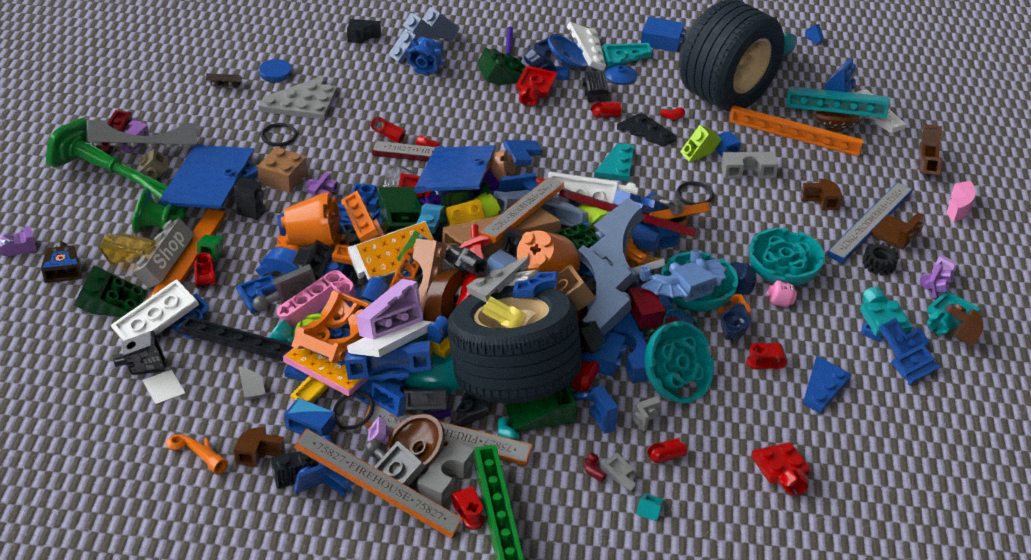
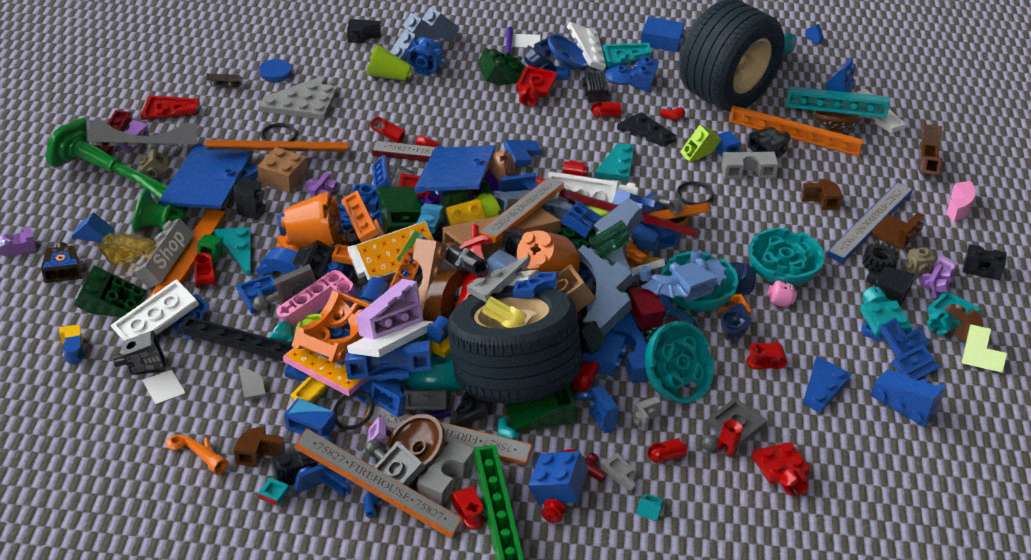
(72, 343): none -> blue leg
(92, 229): none -> blue slope
(167, 106): none -> red wing
(238, 244): none -> teal wing
(249, 145): none -> orange tile
(273, 491): none -> teal plate
(370, 501): none -> blue arm
(381, 173): none -> blue tile
(387, 65): none -> lime cone
(524, 40): none -> white sticker
(558, 480): none -> blue brick
(575, 168): none -> red brick
(581, 219): none -> blue brick
(610, 239): none -> clear green plate
(644, 73): none -> blue brick
(730, 436): none -> red piece
(735, 410): none -> dark grey plate
(769, 141): none -> black torso
(893, 282): none -> black torso
(908, 396): none -> blue wedge
(919, 261): none -> dark tan brick
(977, 353): none -> yellowish green tile
(978, 257): none -> black brick

